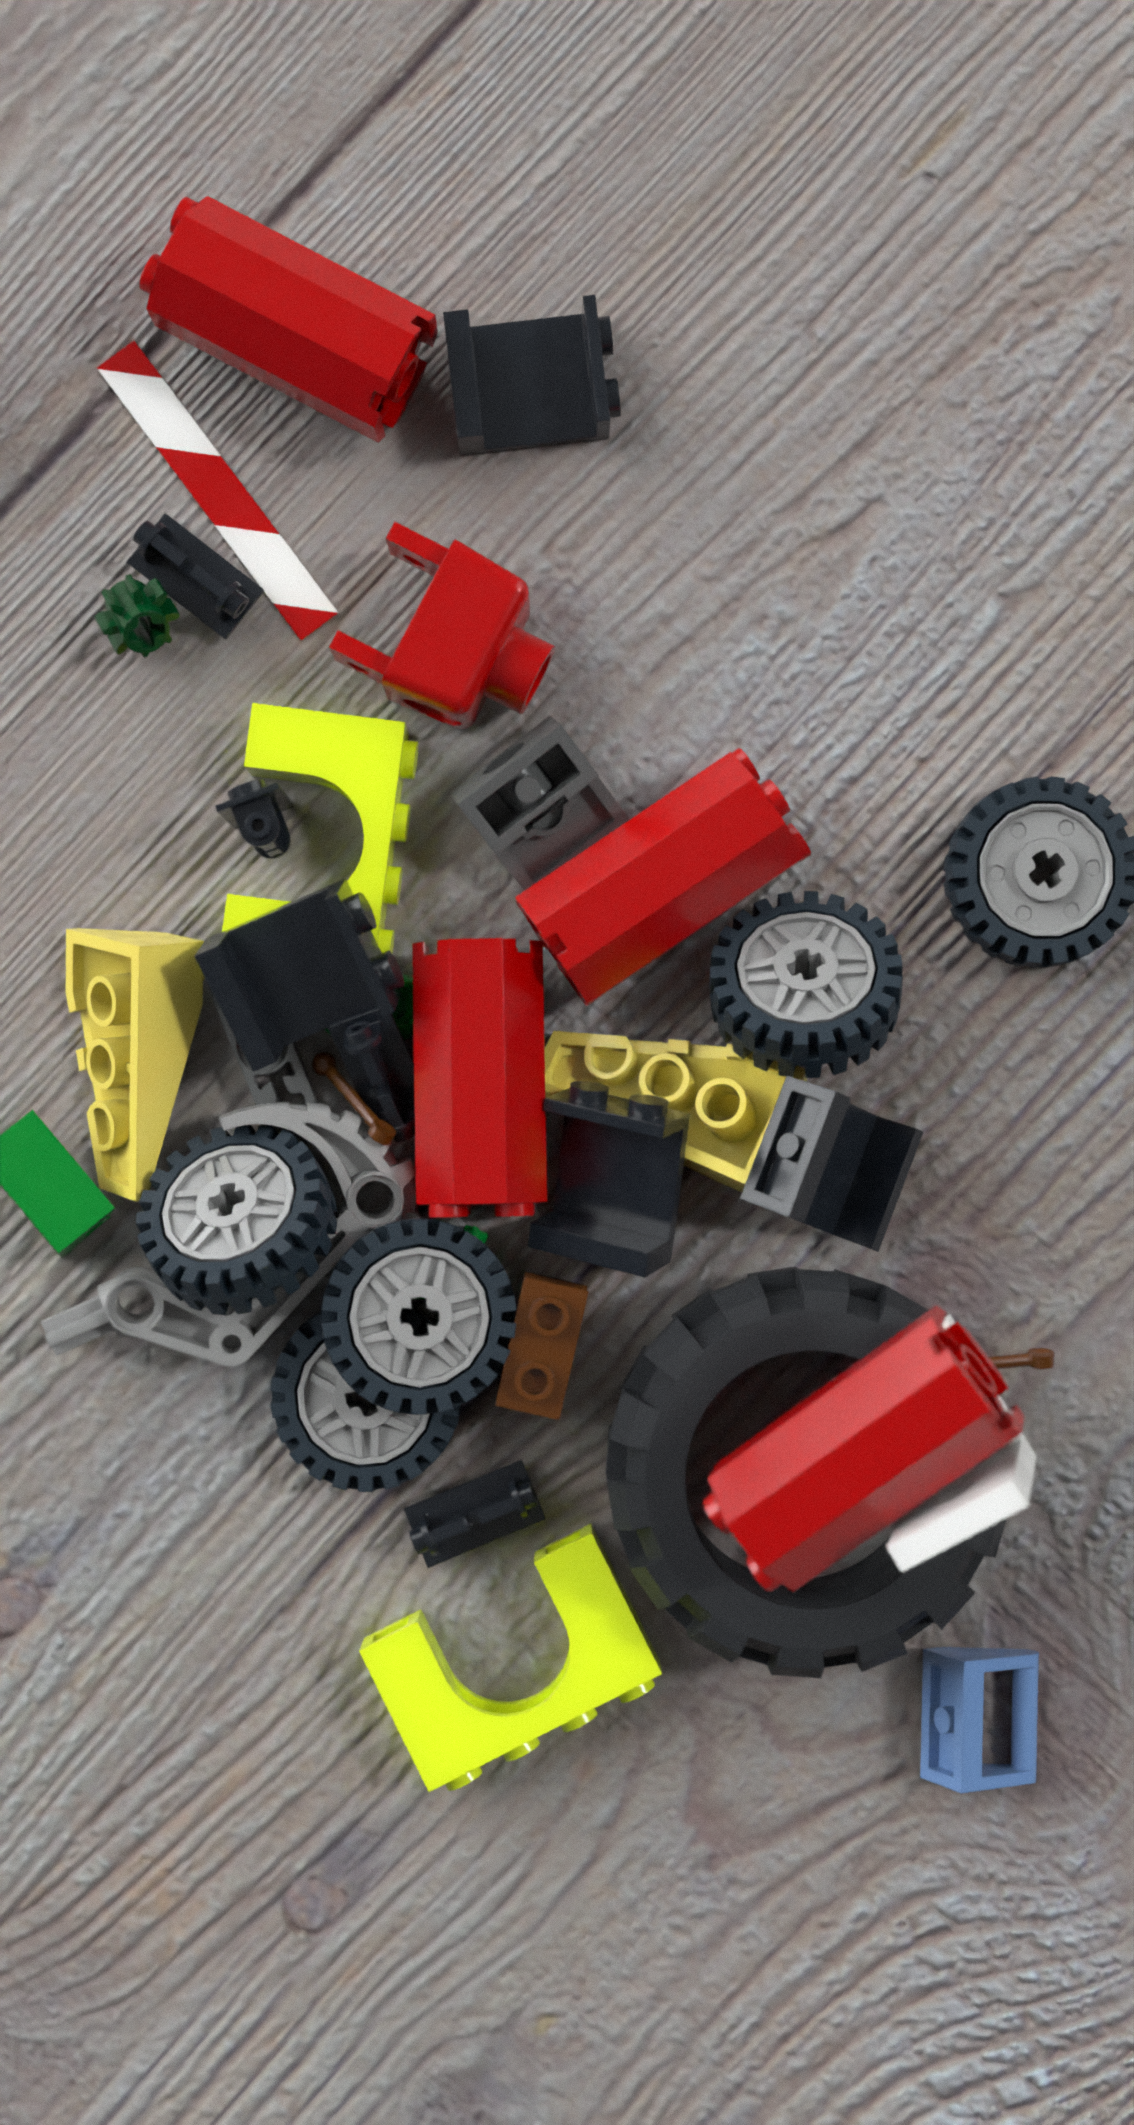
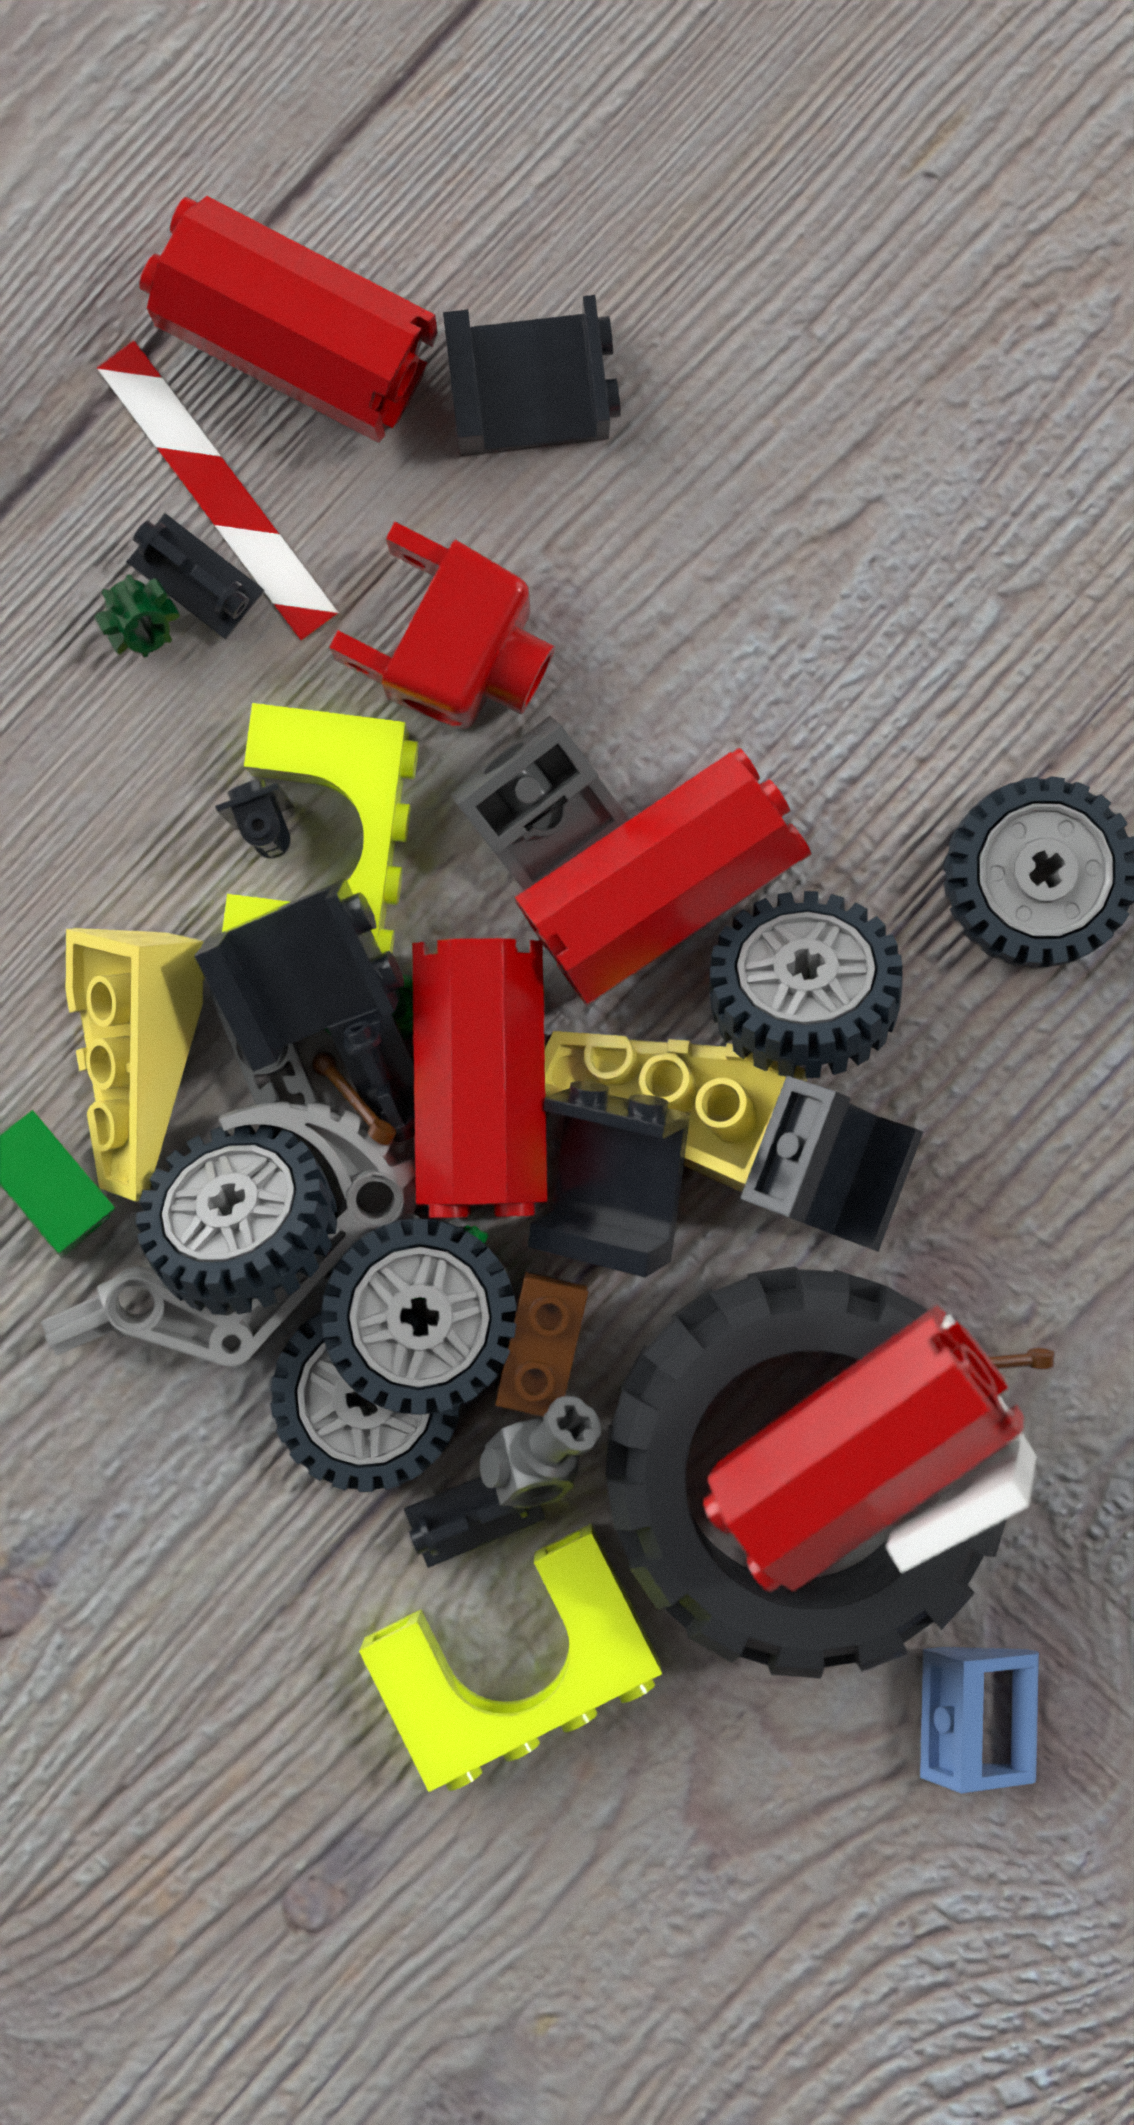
(539, 1457): none -> dark grey connector

